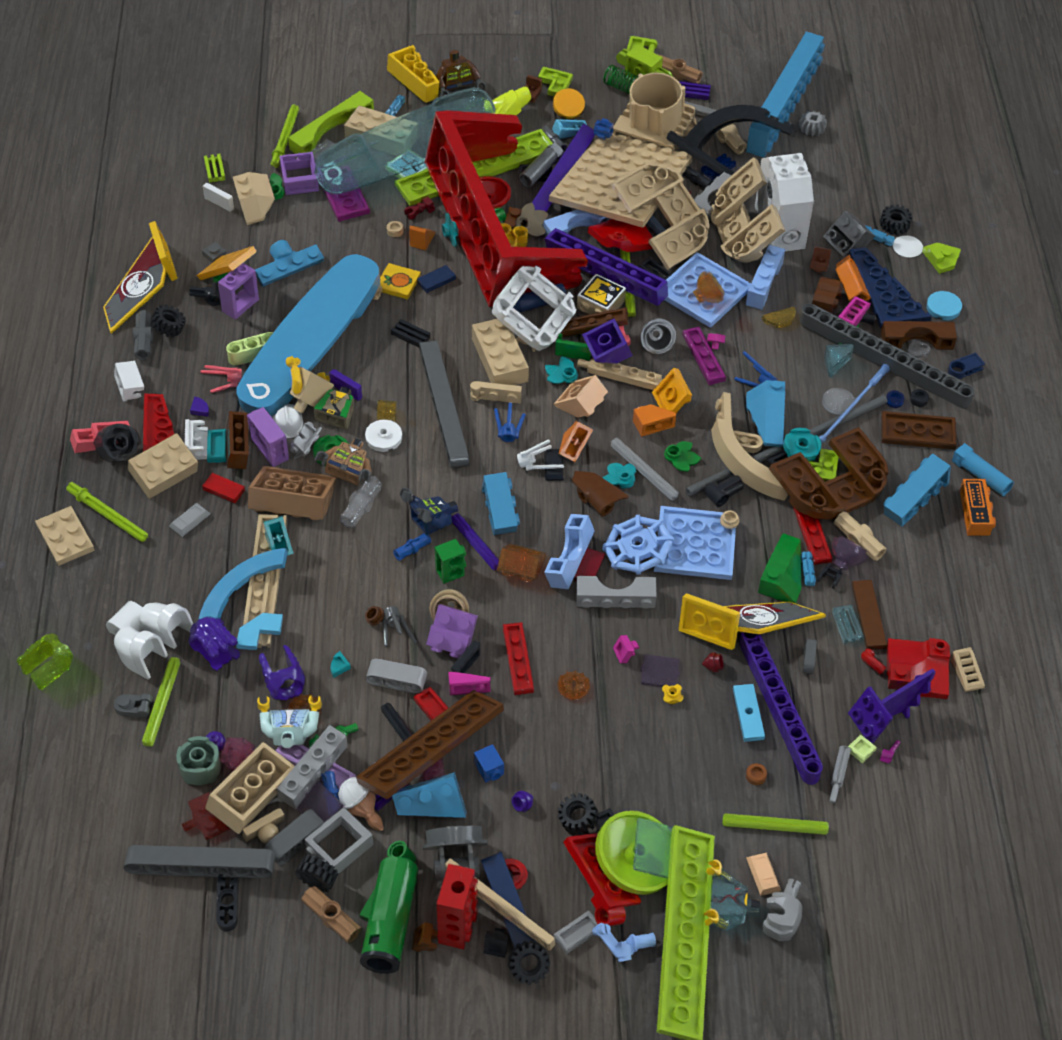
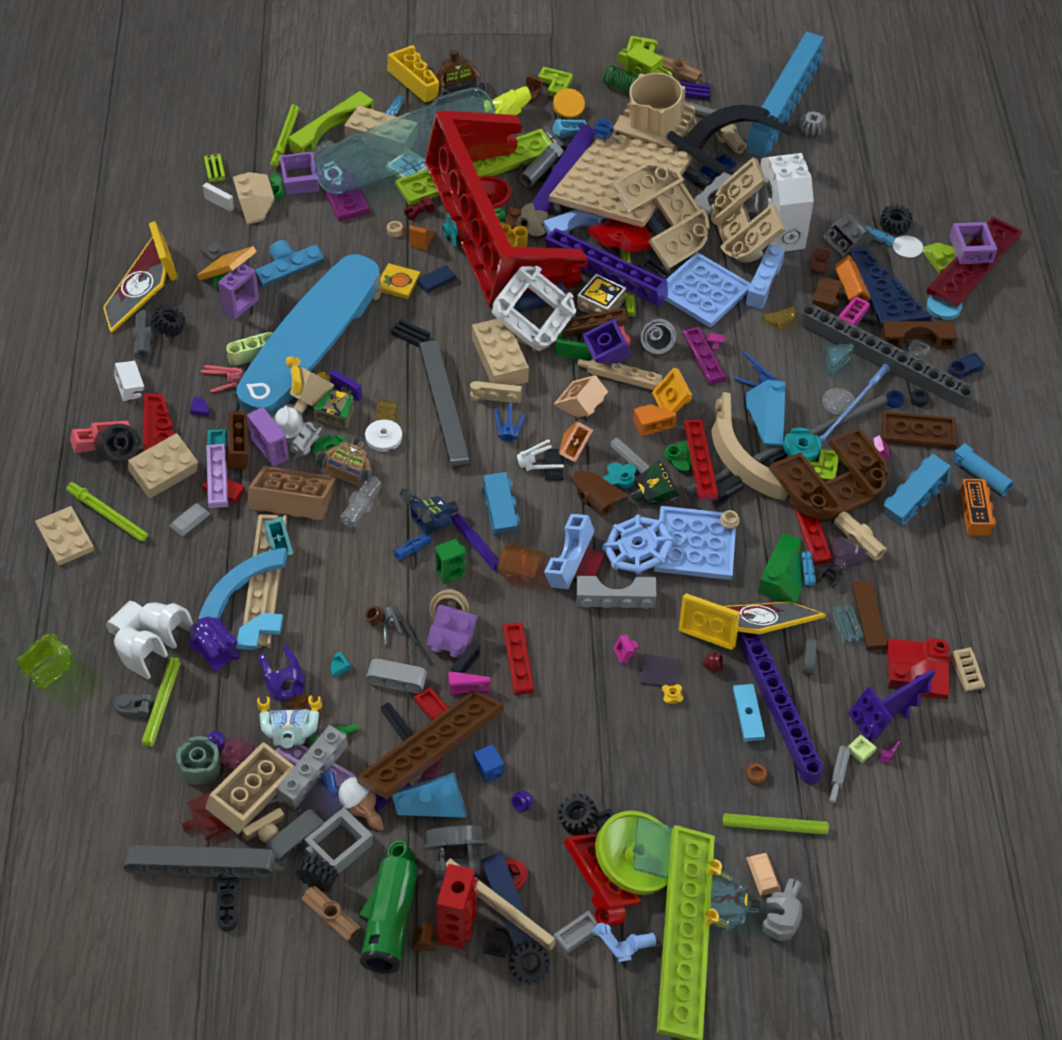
(196, 438): white hinge -> none
(210, 293): black axle -> none
(217, 476): none -> lavender tile
(561, 373): teal plate -> none
(565, 687): clear orange gear -> none
(655, 485): none -> torso
(700, 460): none -> red tile
(708, 288): clear orange piece -> none
(750, 442): tan plate -> none
(868, 657): red arm -> none
(881, 447): none -> dark pink tile
(960, 279): none -> dark red plate
(967, 254): none -> medium lavender window

